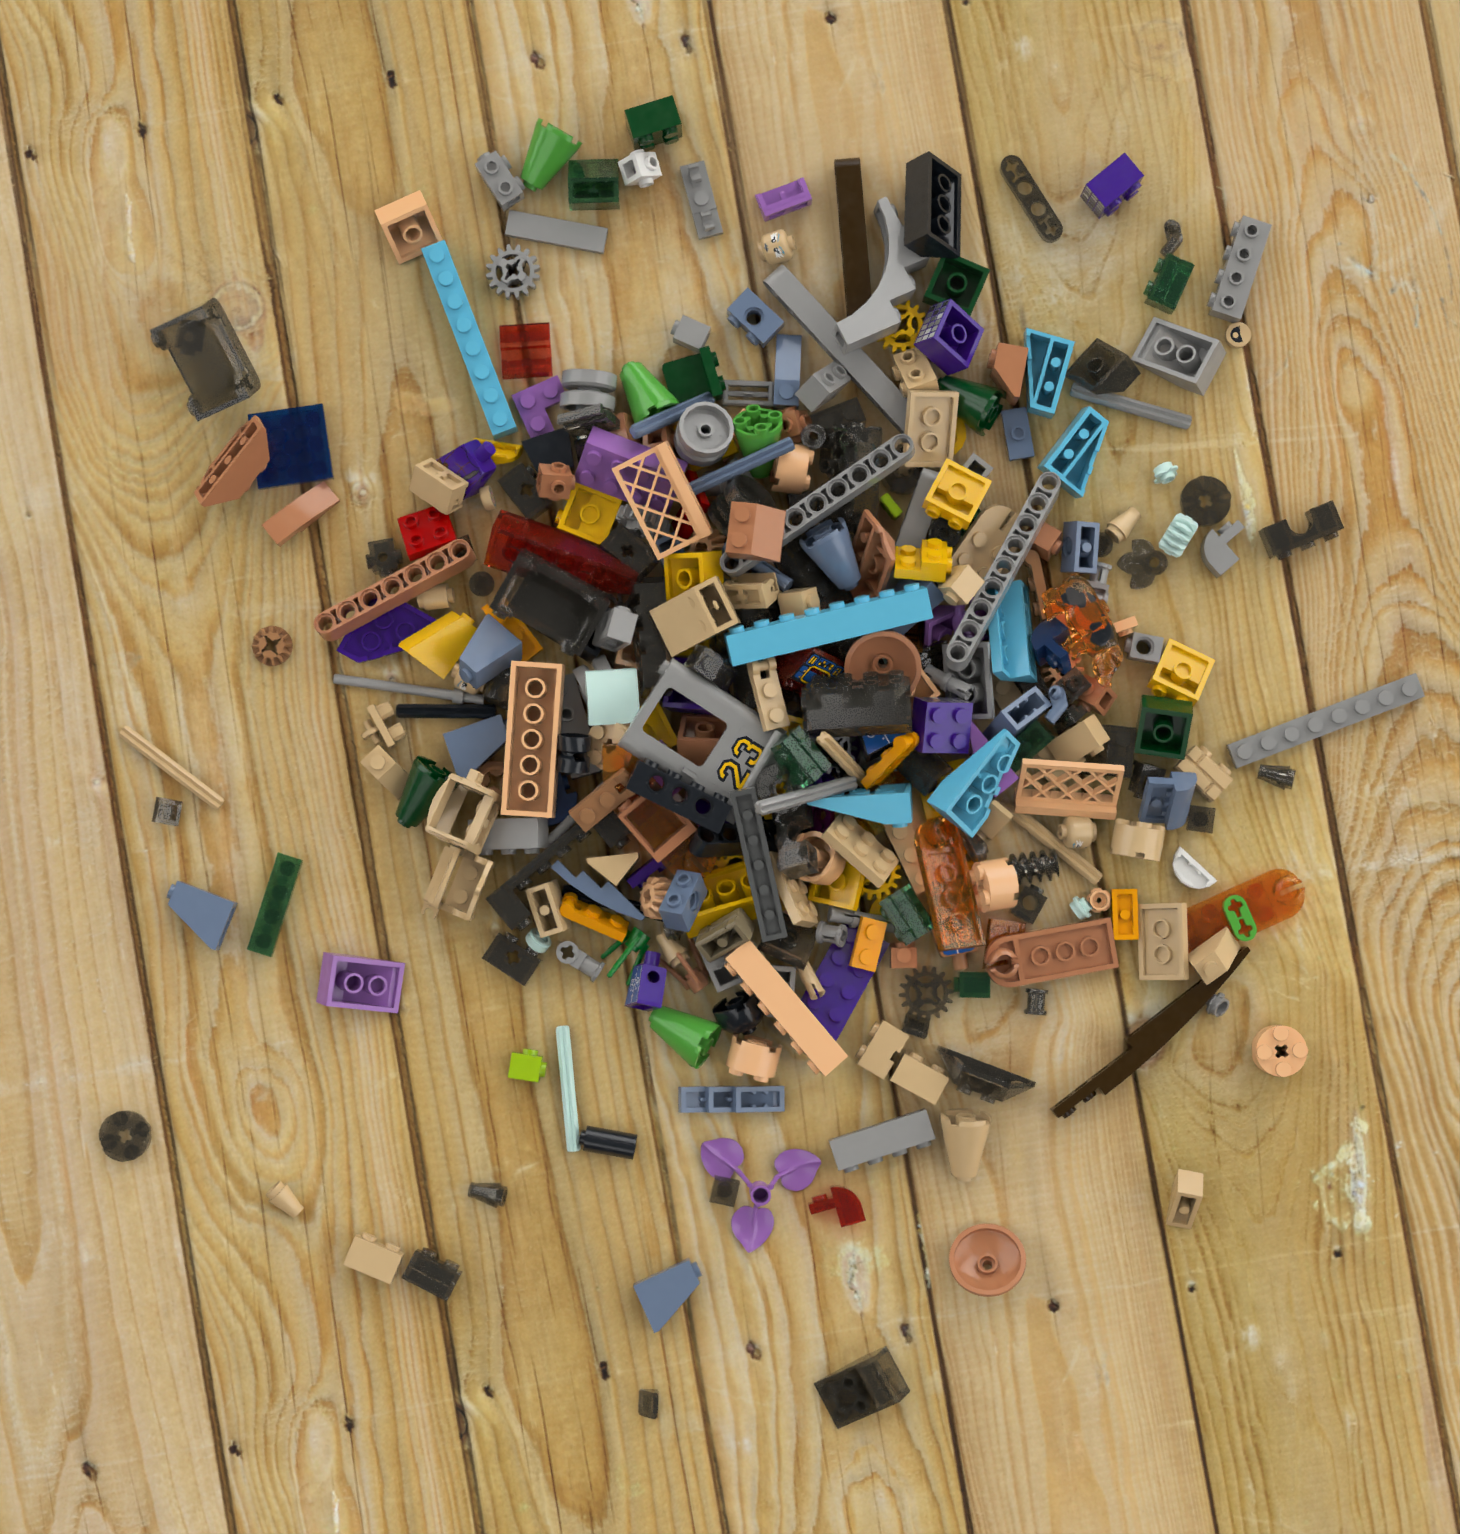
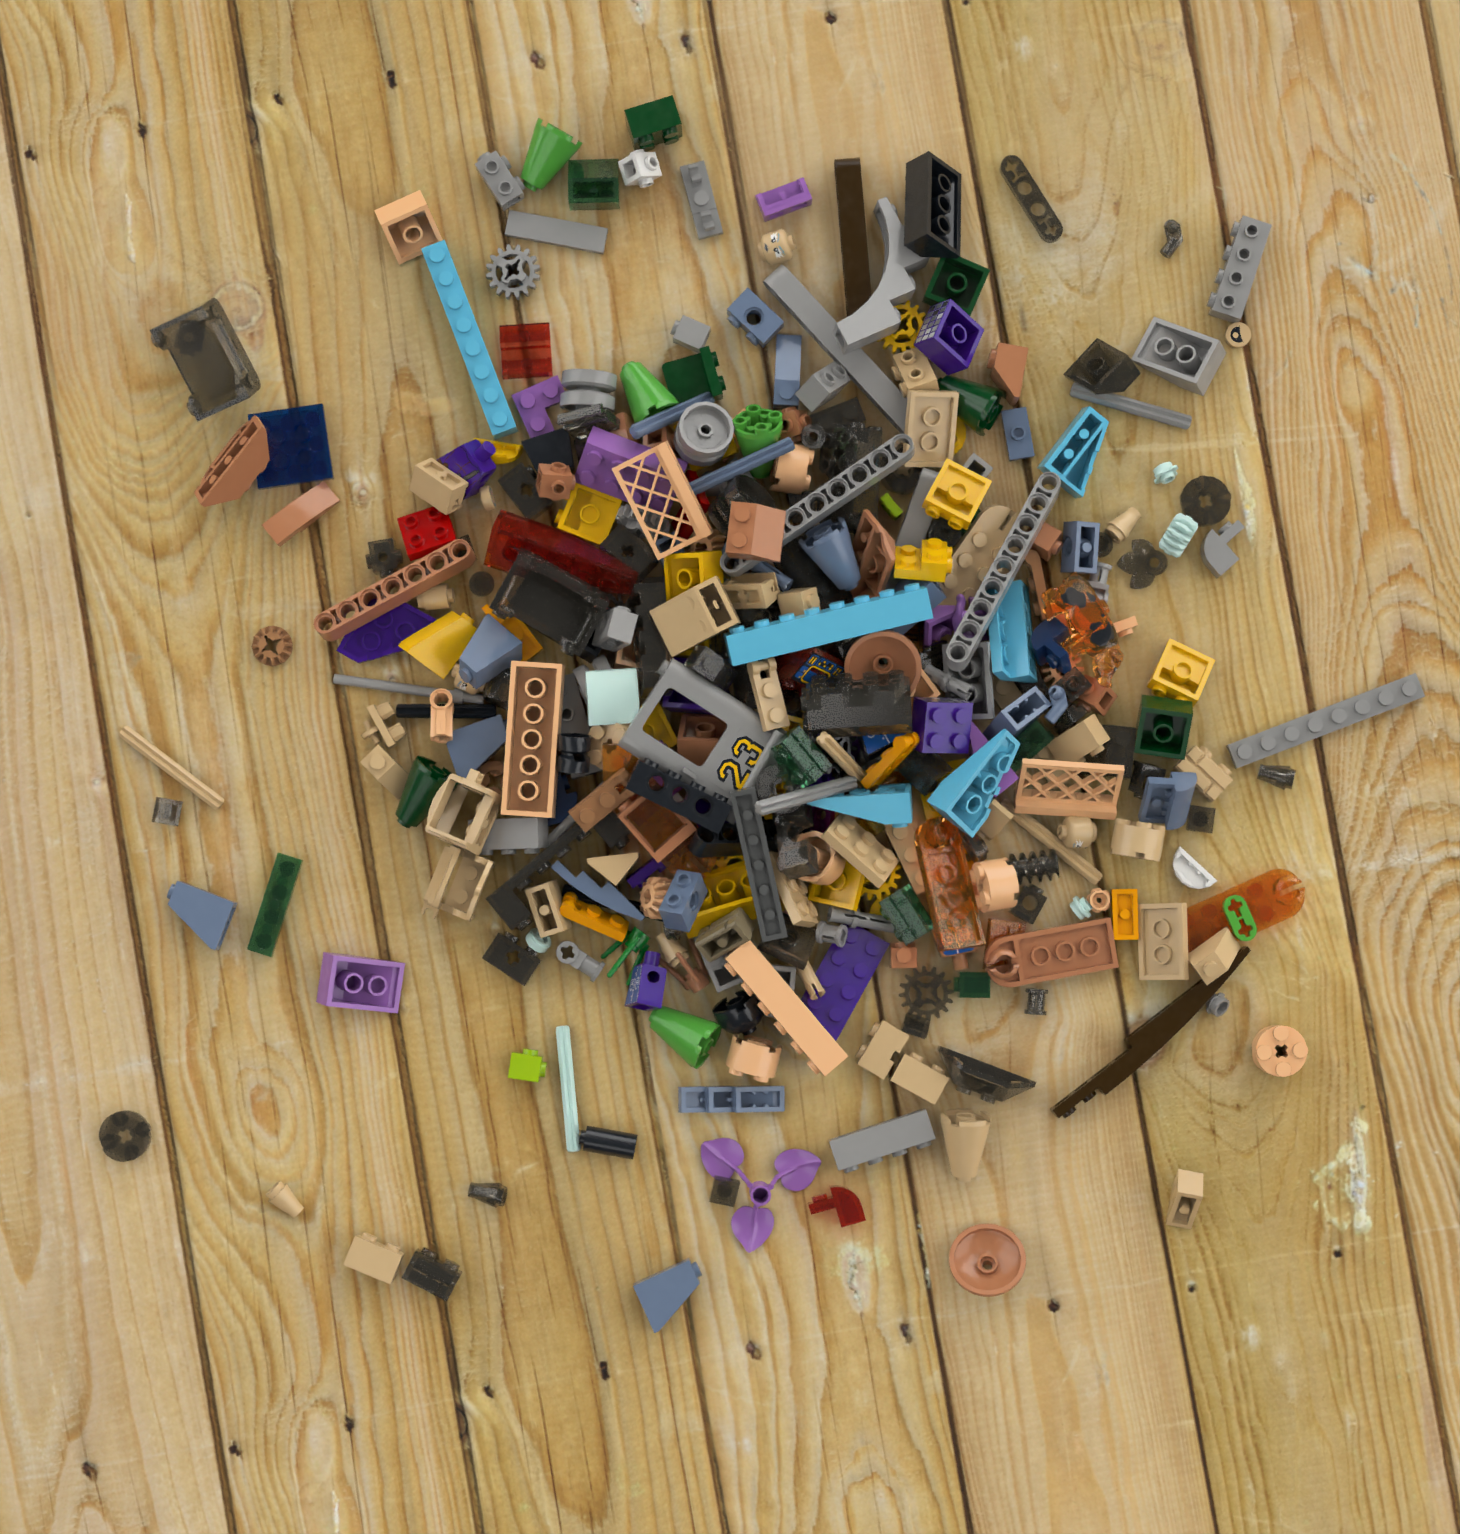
(441, 716): none -> light nougat piece
(648, 1403): clear smoke slope -> none
(744, 403): light grey tile -> none
(862, 1387): clear smoke slope -> none
(868, 944): light orange plate -> none
(960, 585): tan slope -> none
(1045, 370): medium azure wedge -> none
(1111, 186): dark purple brick -> none
(1154, 643): light grey brick -> none
(1168, 283): clear green brick -> none
(1322, 523): clear smoke arch -> none

